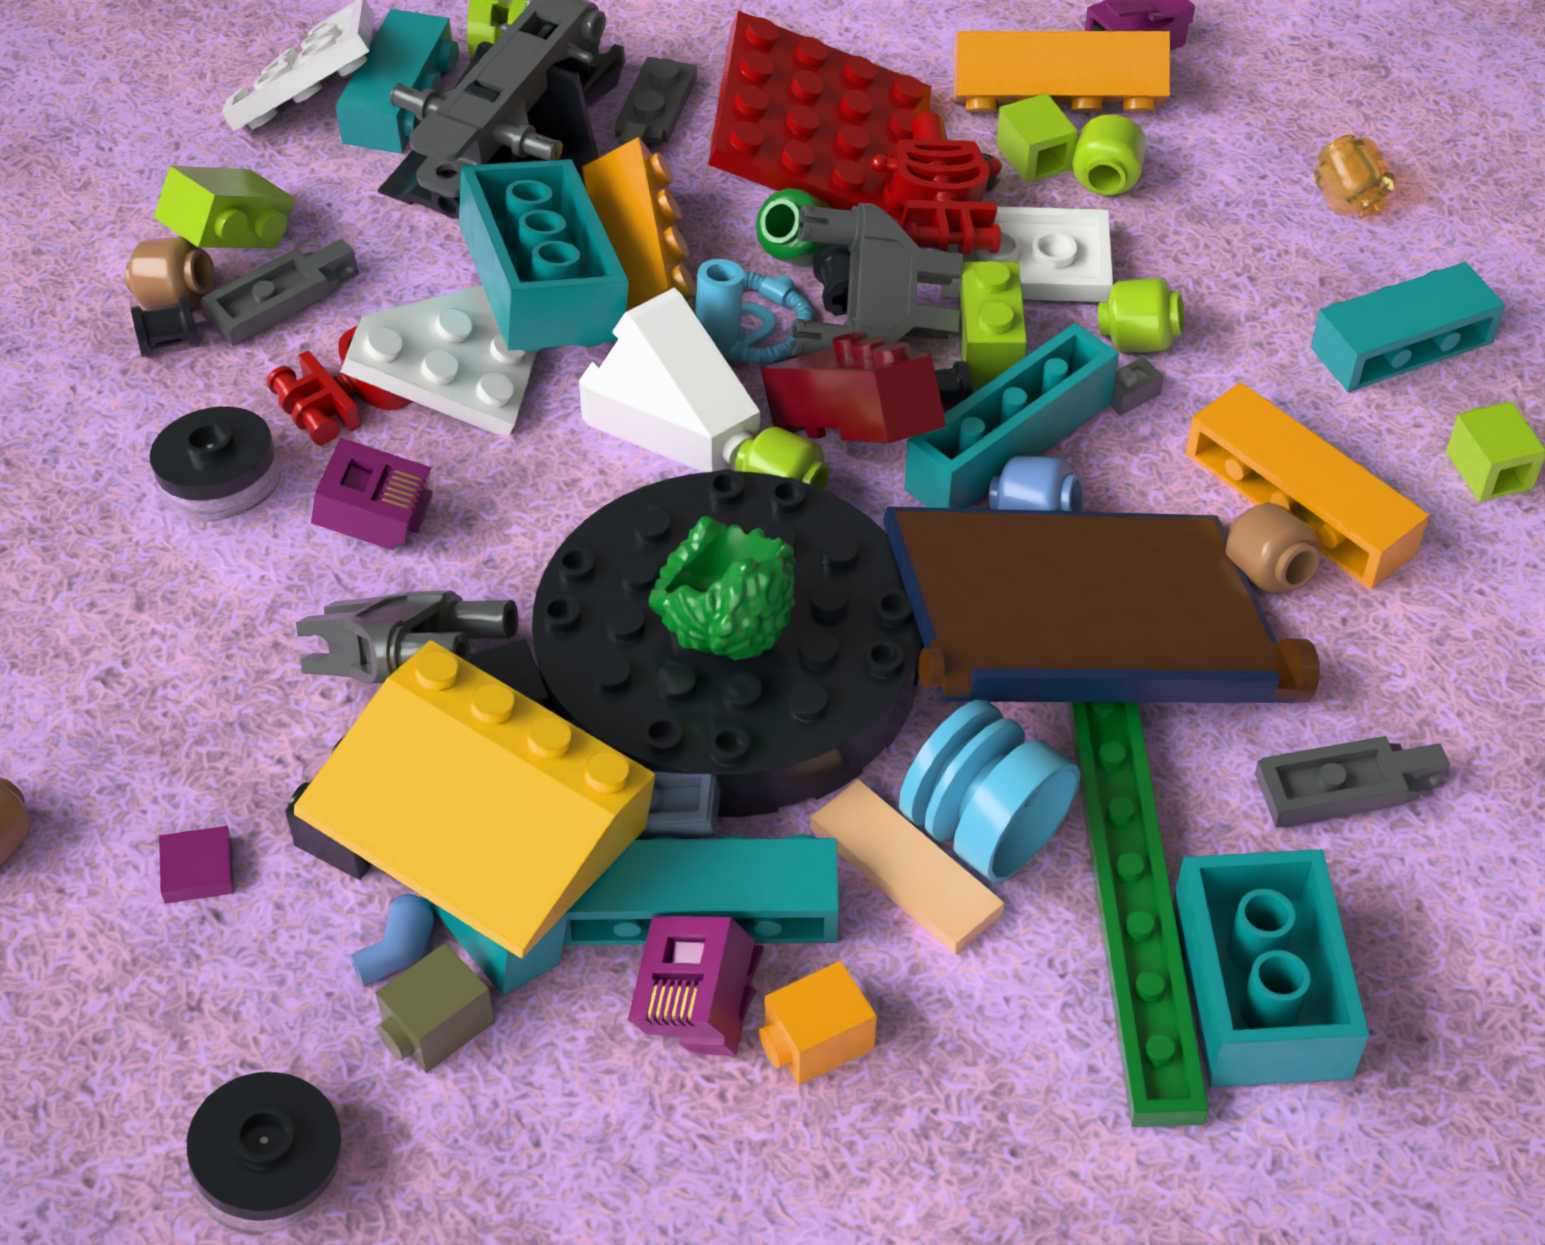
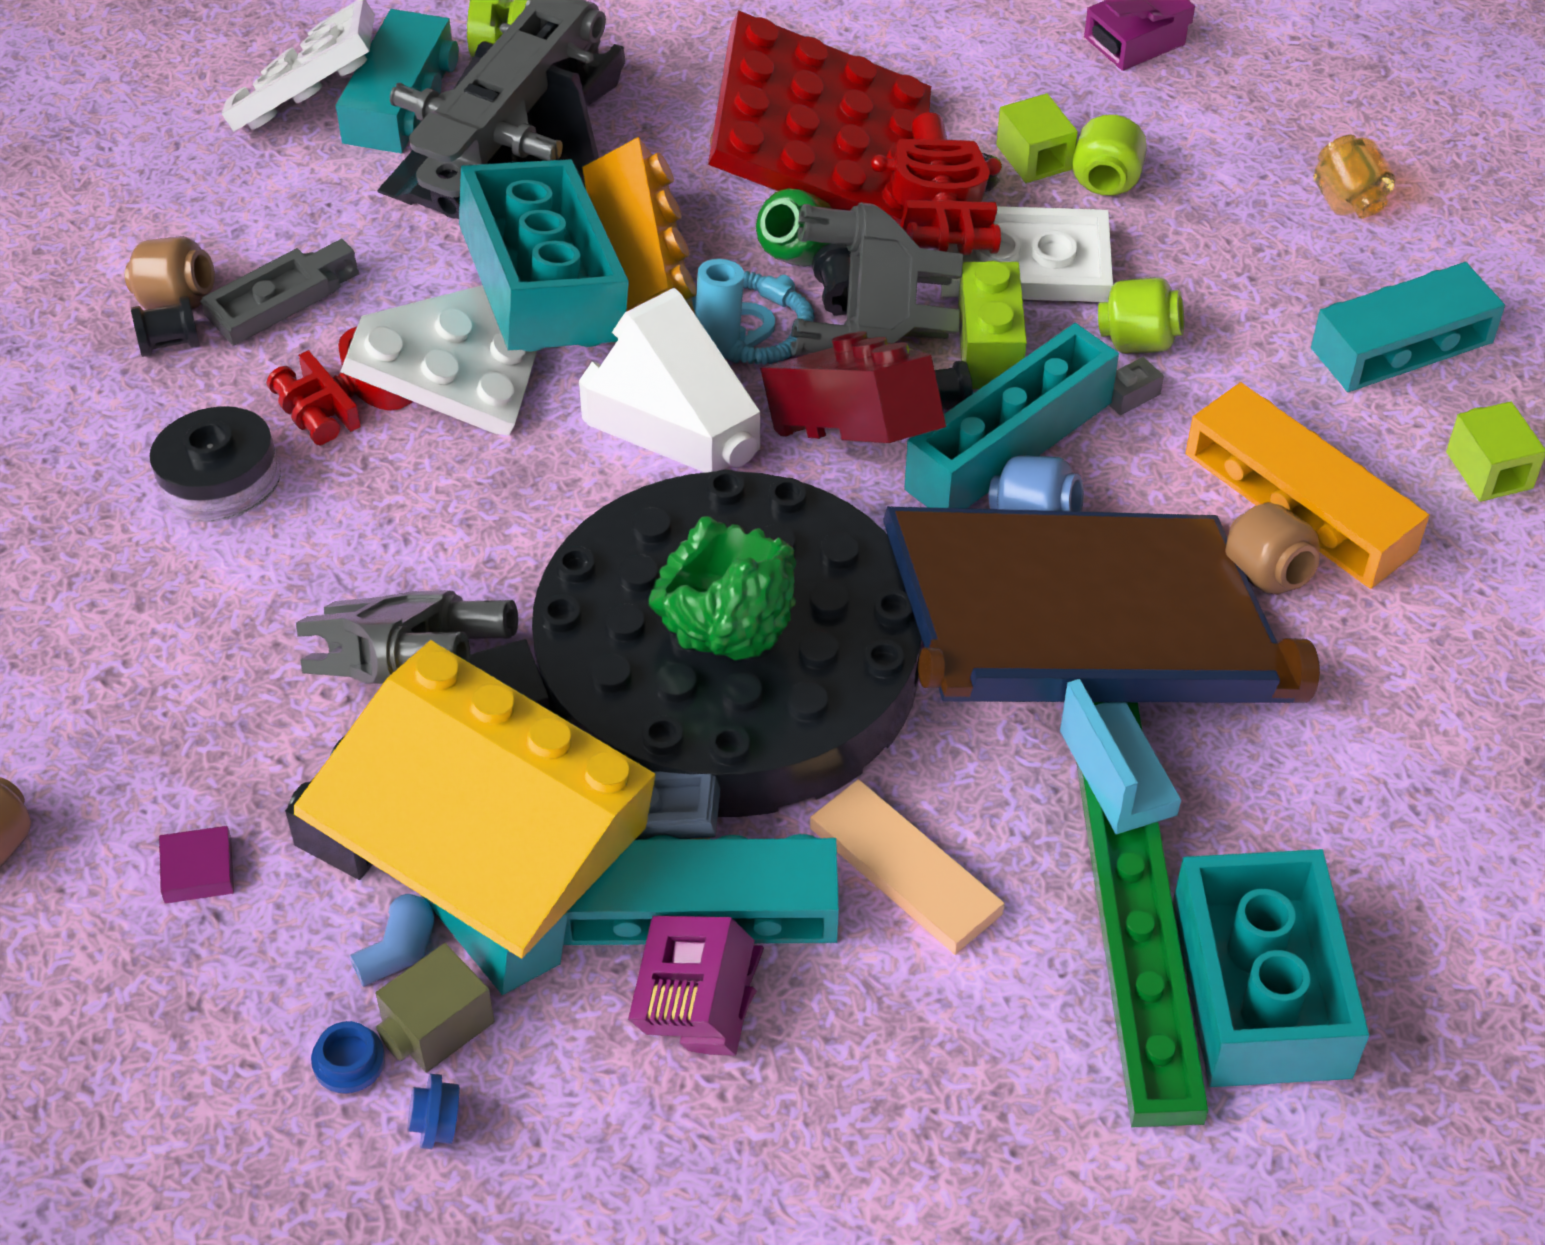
(223, 207): lime brick -> none
(264, 1153): black piece -> none
(347, 1057): none -> blue plate
(372, 495): magenta piece -> none
(434, 1111): none -> blue plate
(655, 101): dark grey hinge -> none
(784, 455): lime head -> none
(817, 1023): light orange brick -> none
(989, 790): medium azure wheel -> none
(1067, 65): light orange brick -> none
(1117, 761): none -> medium azure panel
(1347, 779): dark grey hinge -> none

